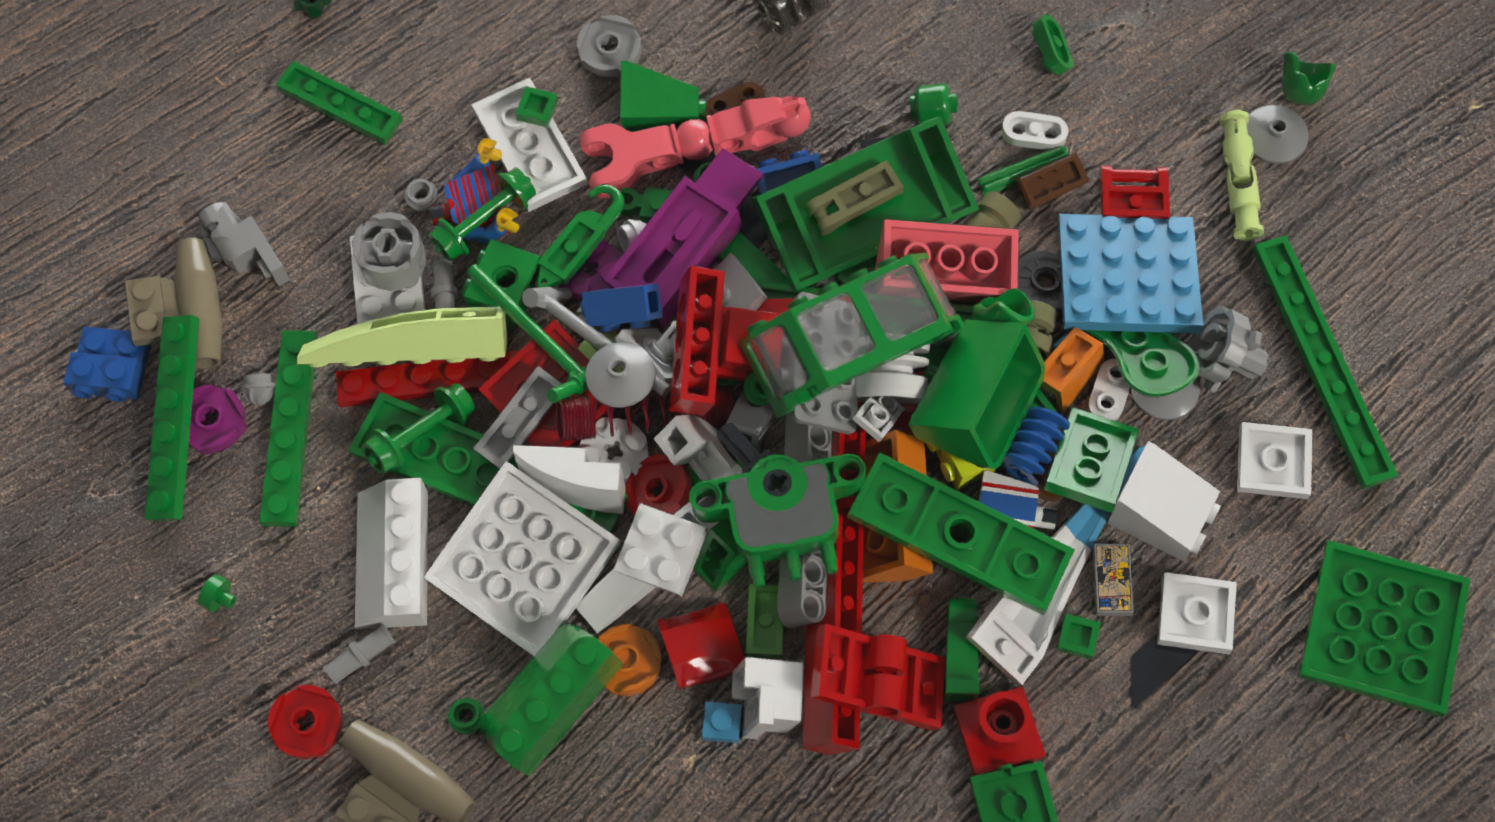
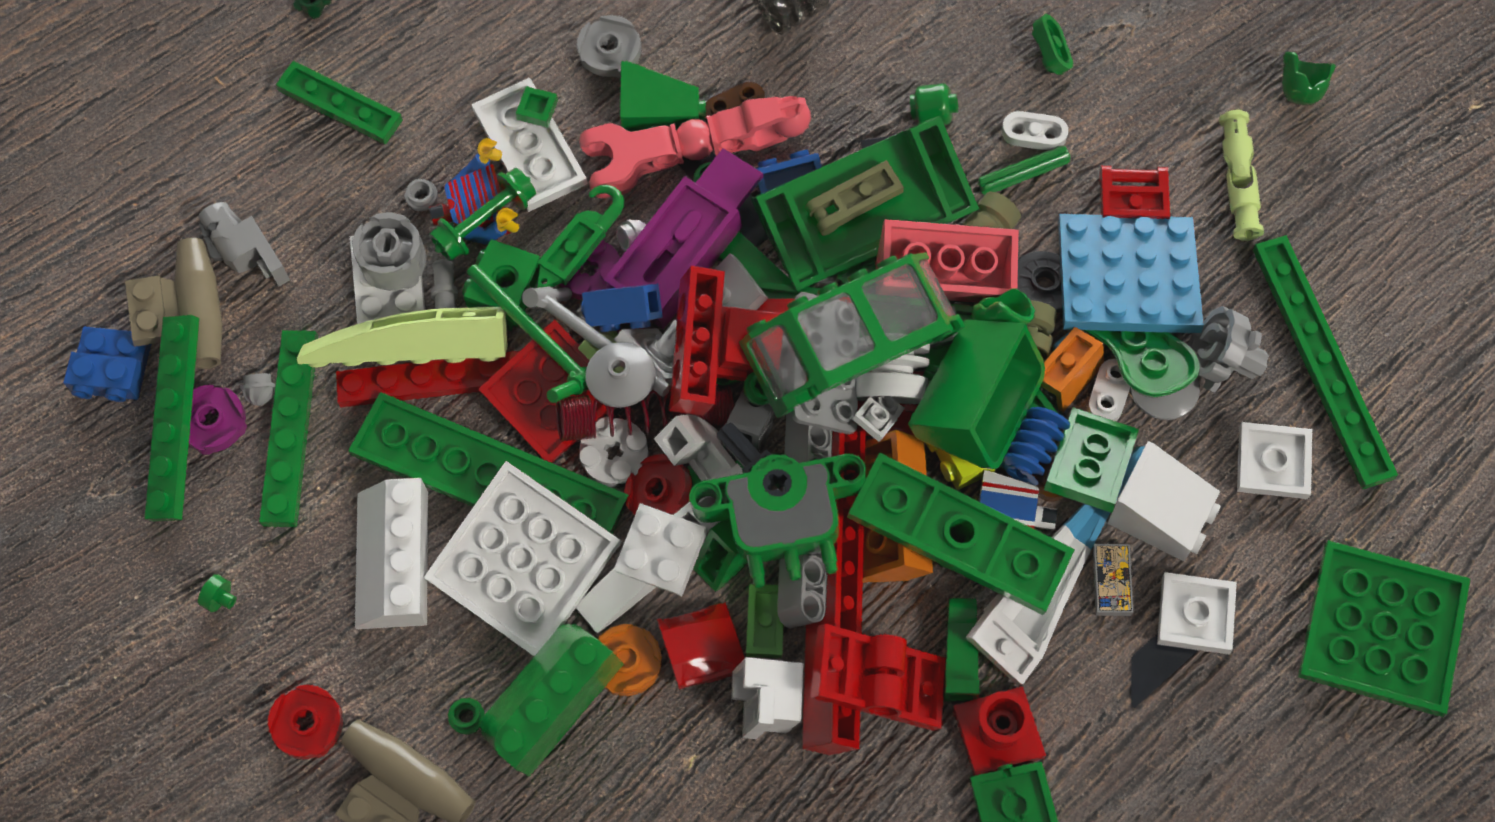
(359, 654): light grey pin -> none
(384, 452): green piece -> none
(518, 419): light grey plate -> none
(573, 477): white slope -> none
(644, 204): green plate -> none
(722, 722): dark azure plate -> none
(1052, 181): reddish brown plate -> none
(1078, 636): green plate -> none
(1274, 145): light grey dish -> none

